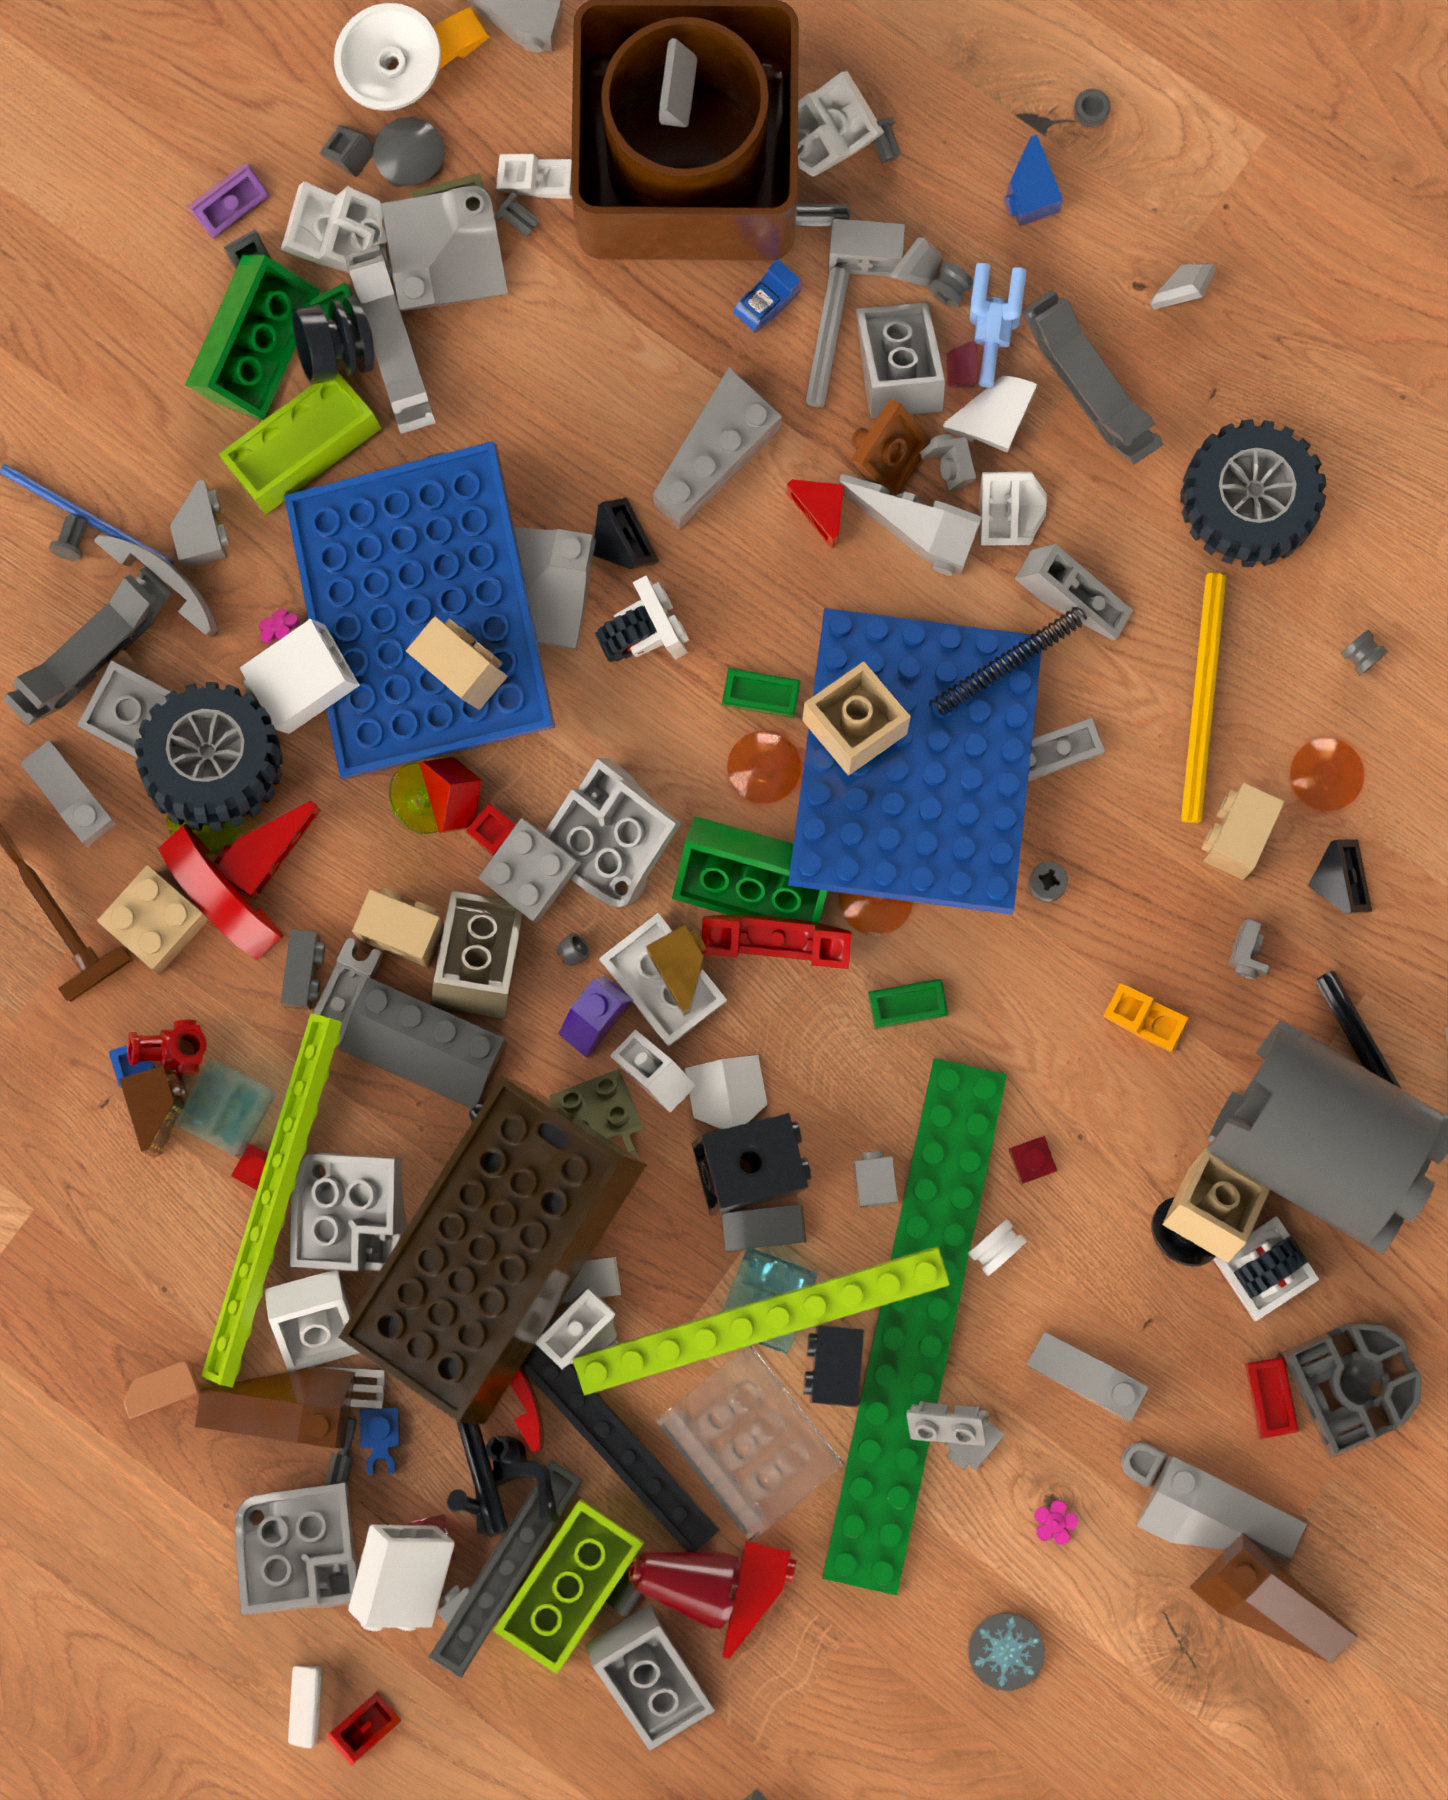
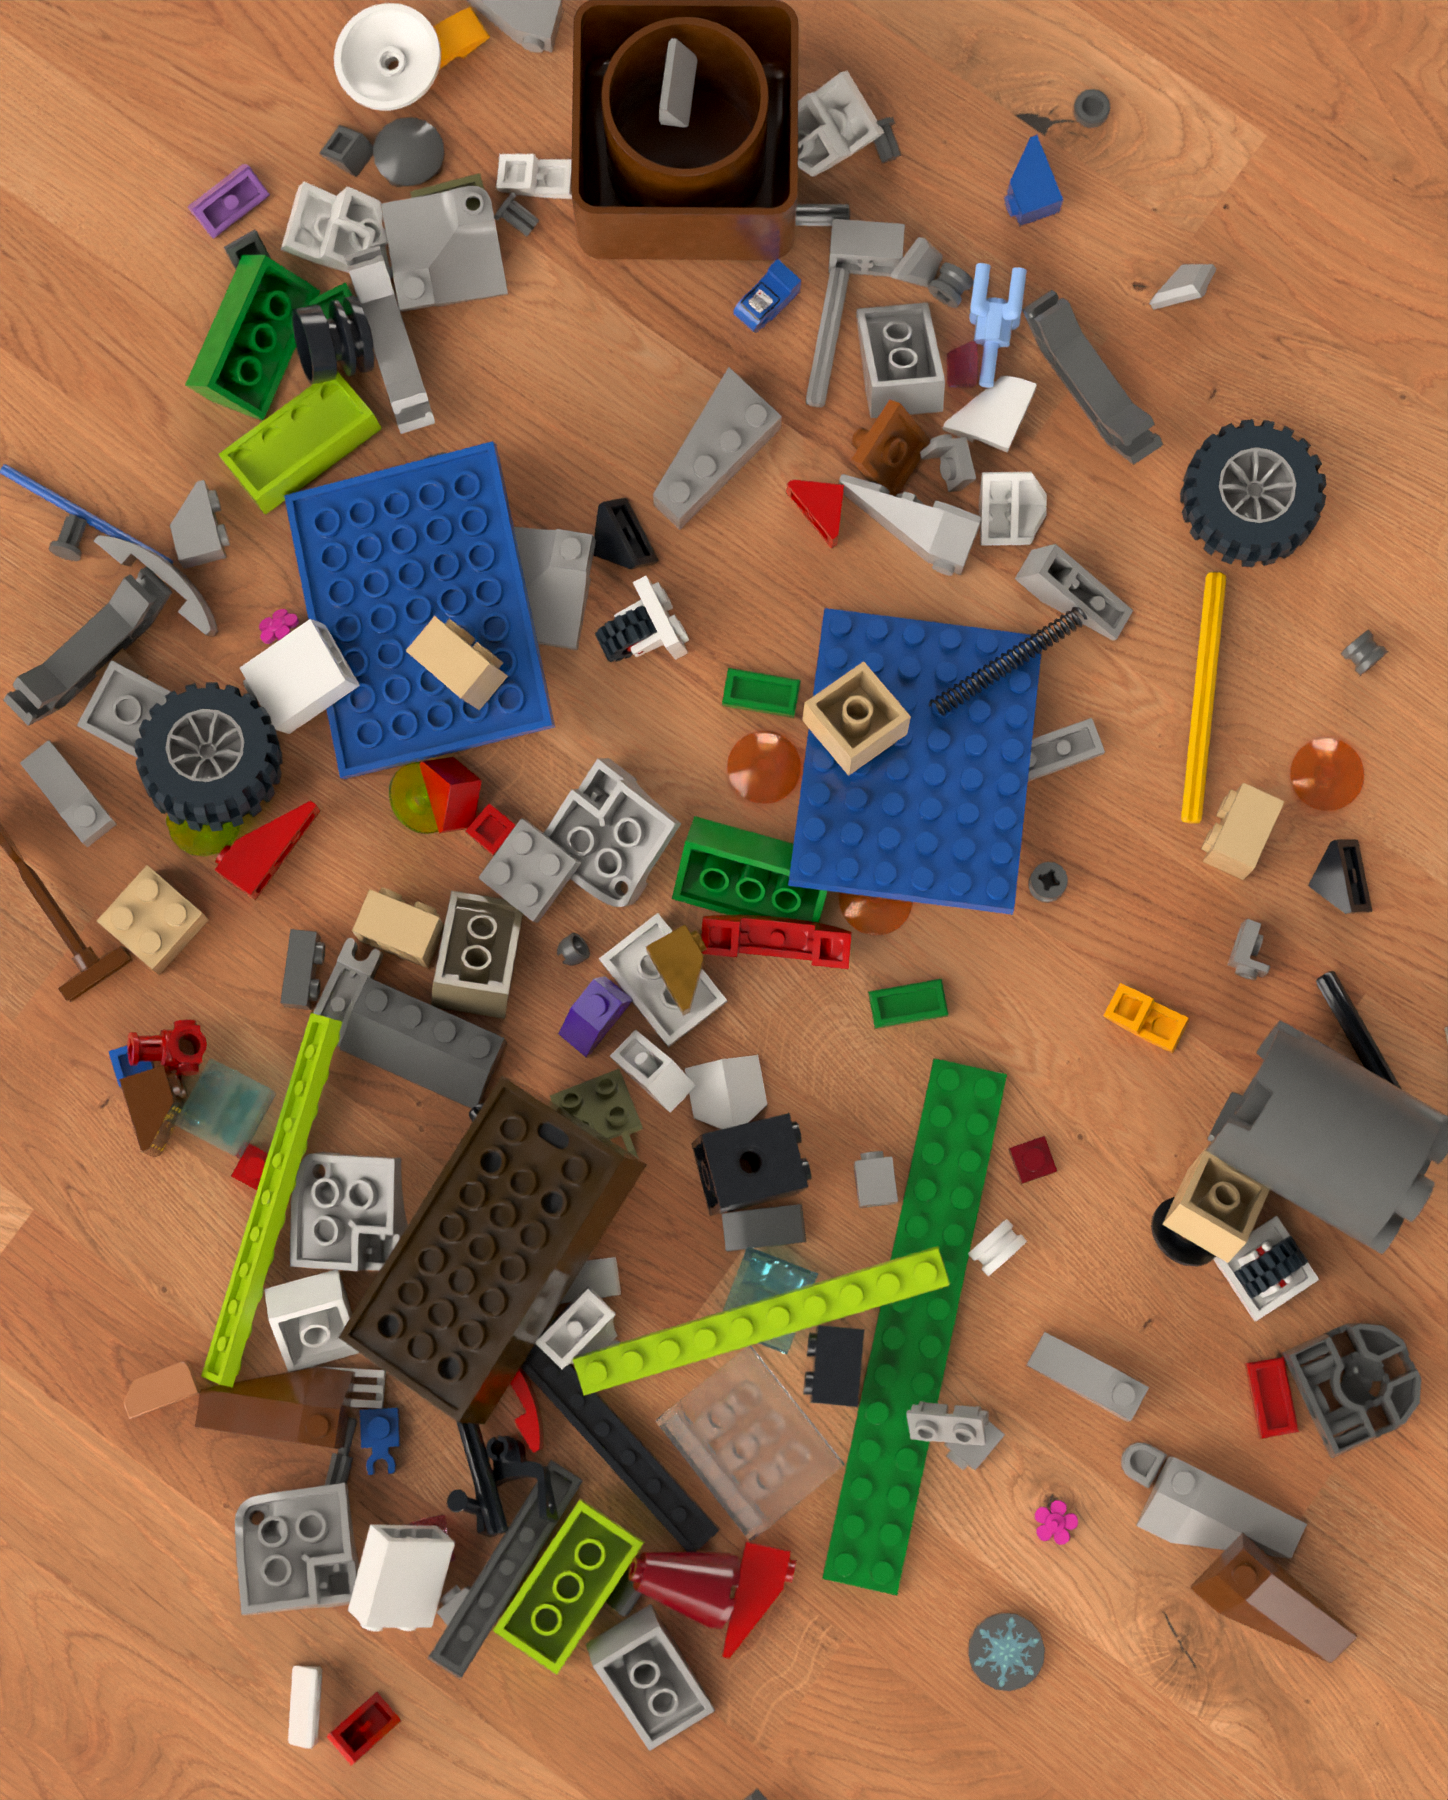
(216, 896): slope -> none

